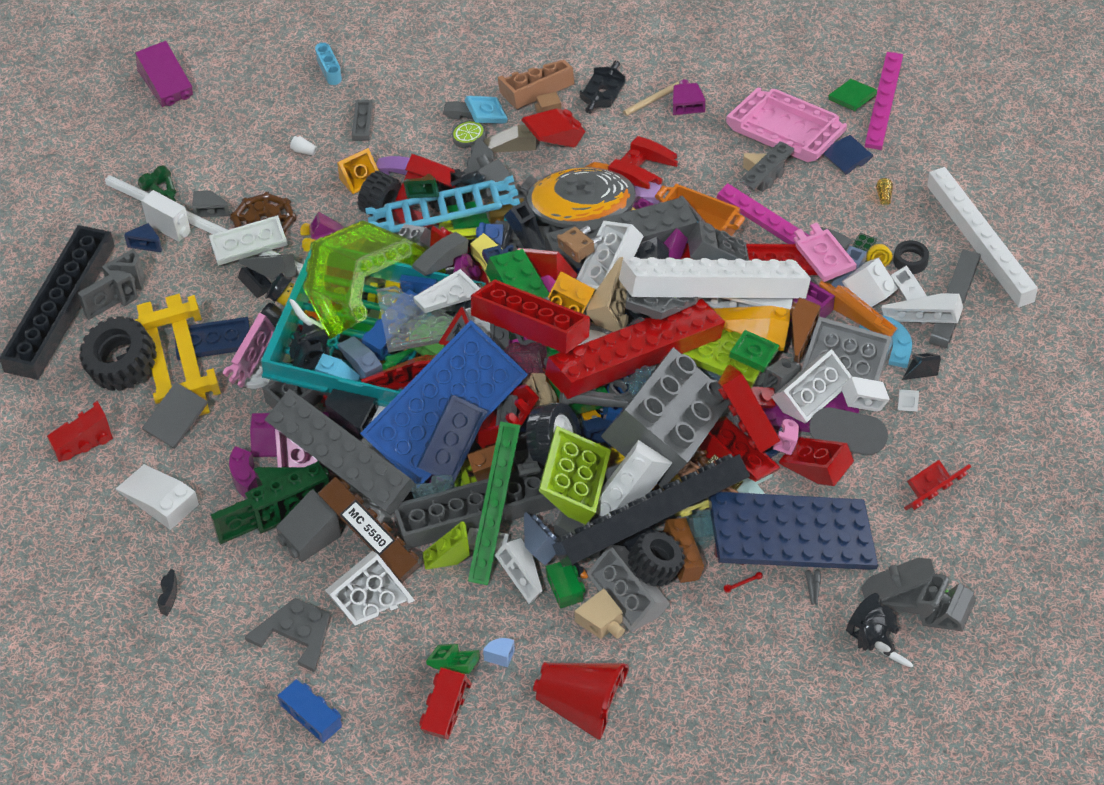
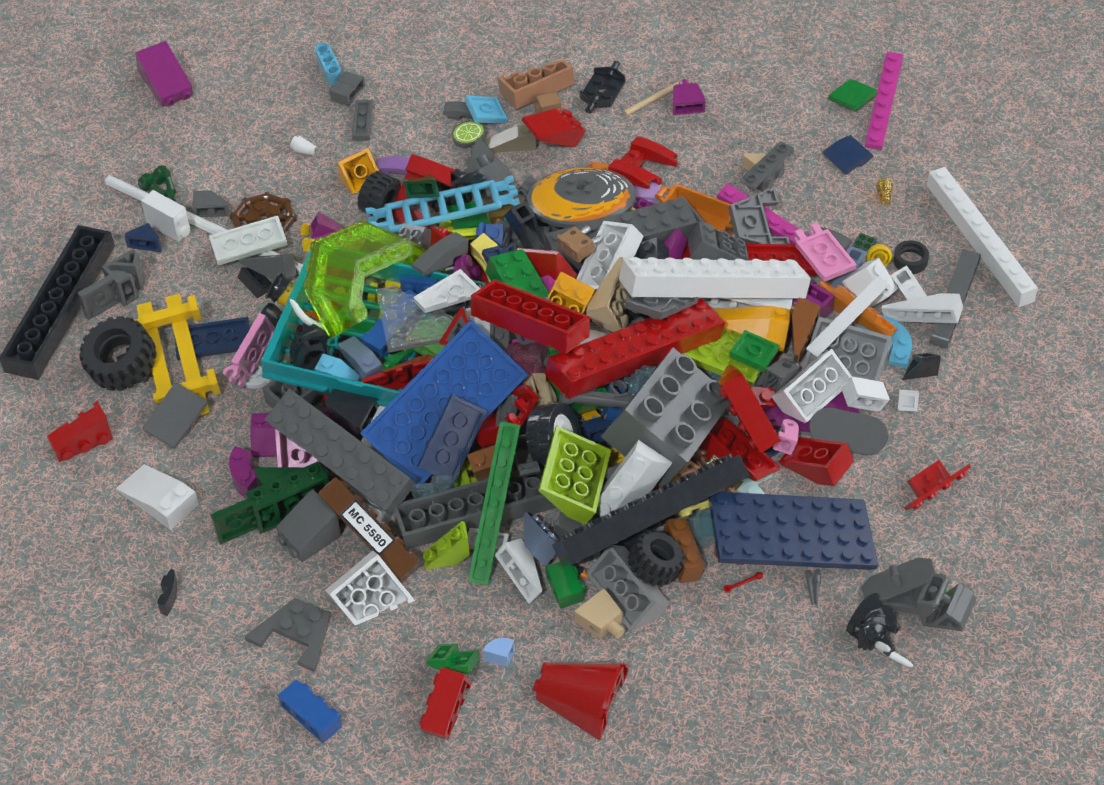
(347, 88): none -> dark grey brick
(750, 219): none -> wing
(784, 118): bright pink slope -> none
(847, 316): none -> white sticker

